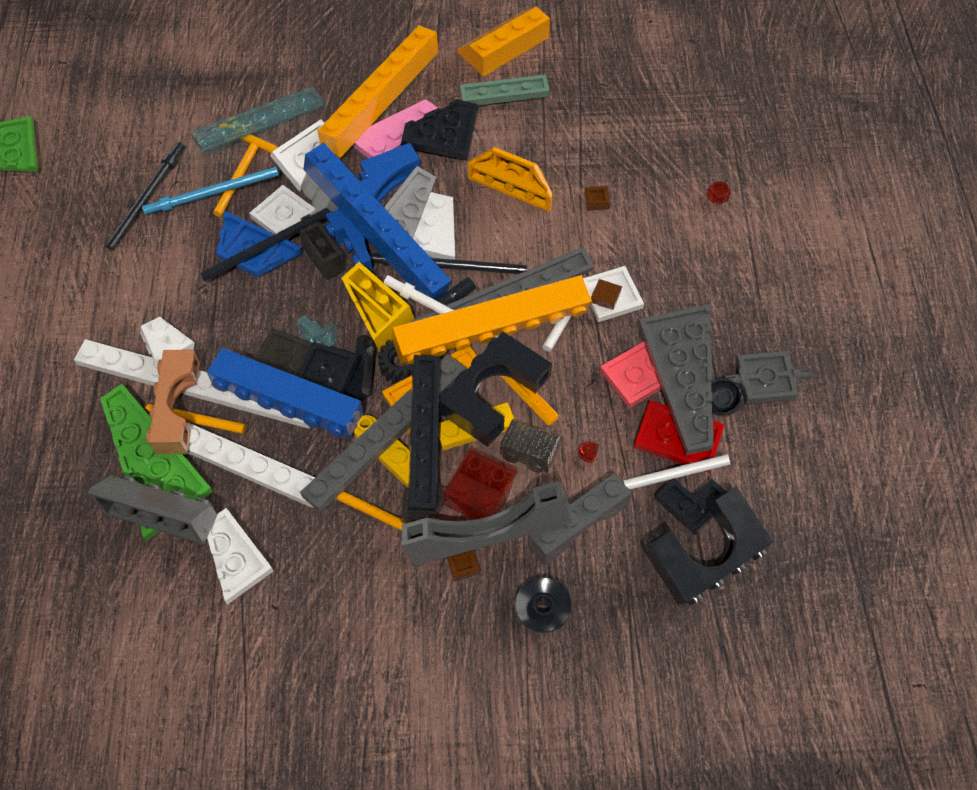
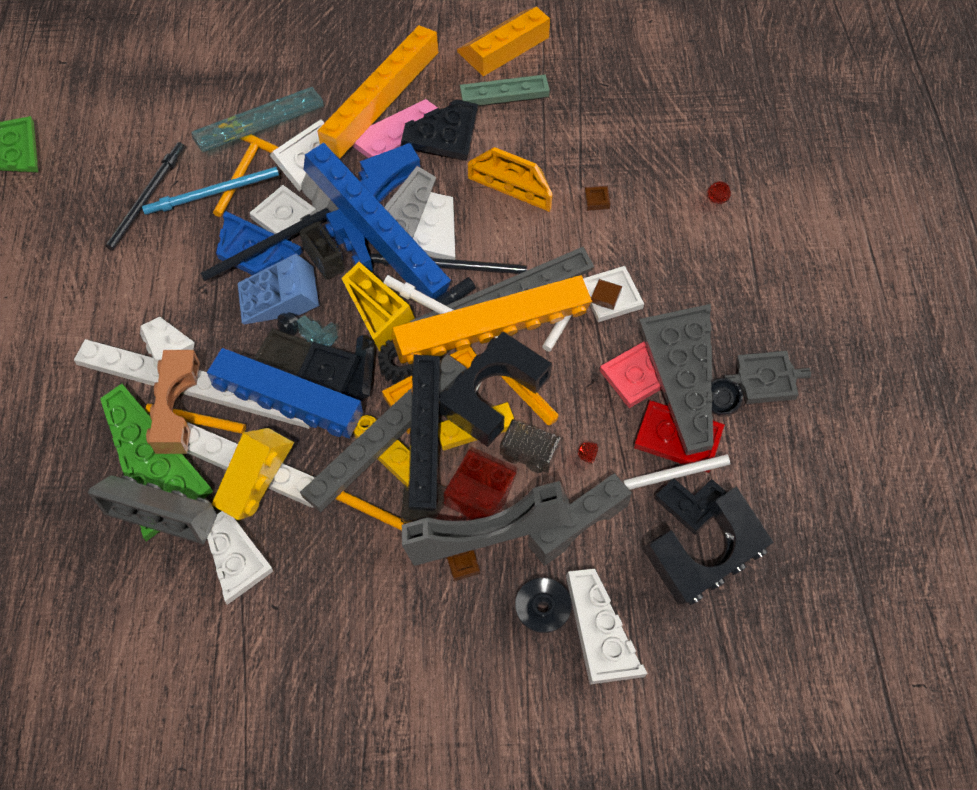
(251, 472): none -> yellow wedge
(278, 290): none -> medium blue slope
(287, 323): none -> black plate
(603, 642): none -> white wing

